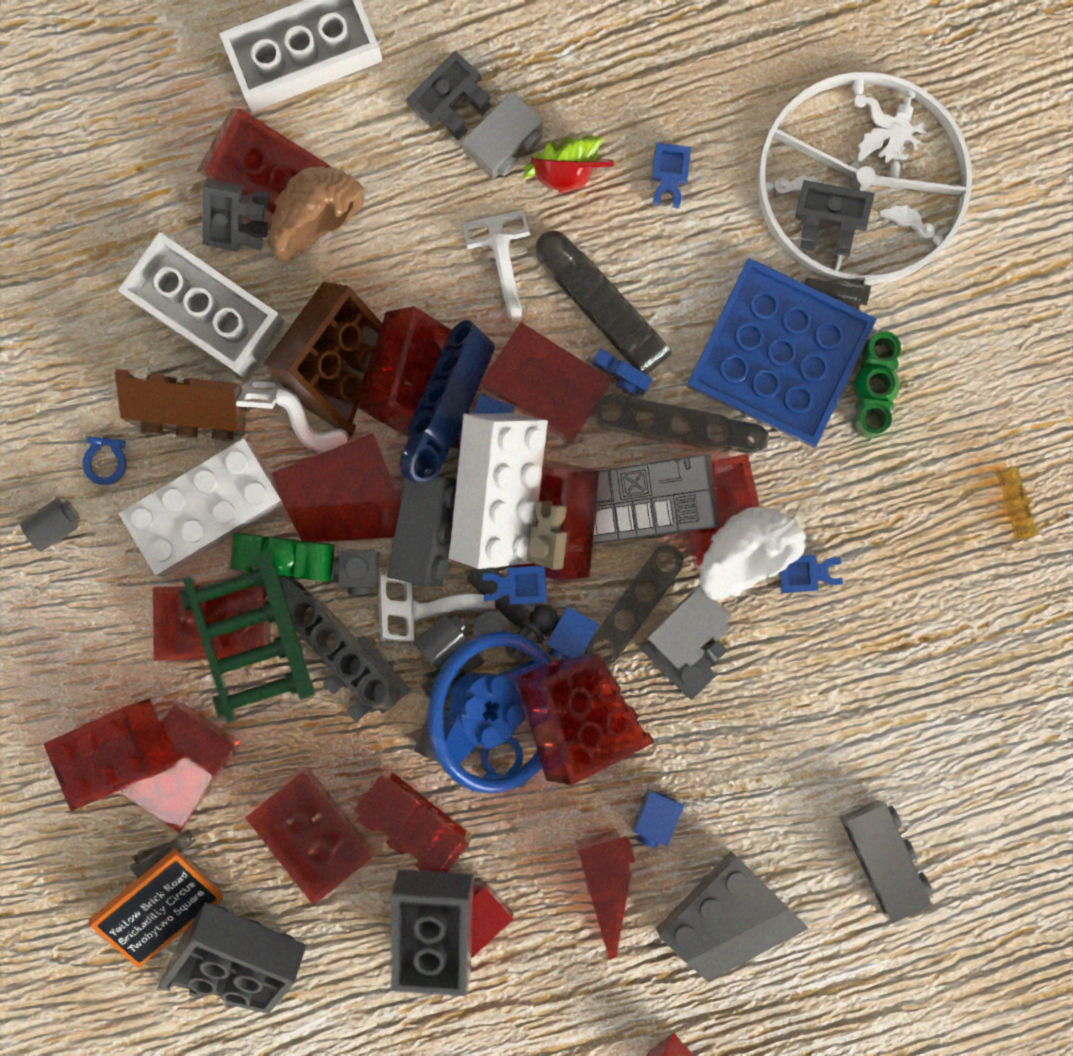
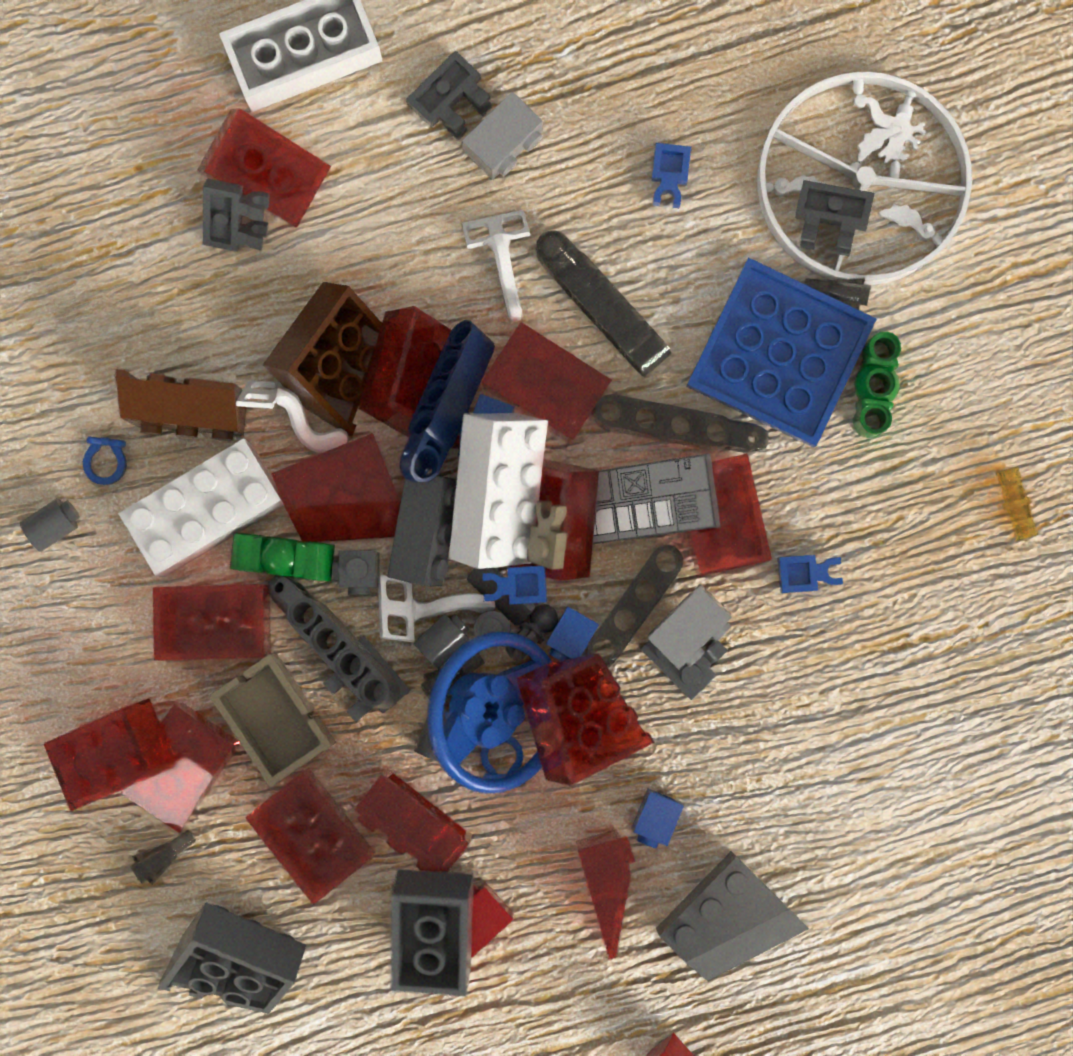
(155, 908): black tile -> none
(201, 305): white brick -> none
(272, 611): dark green fence -> none
(272, 719): none -> dark tan piece
(311, 207): medium nougat hair -> none
(568, 164): hair -> none
(629, 378): blue plate -> none
(748, 550): white hair -> none
(887, 860): dark grey brick -> none

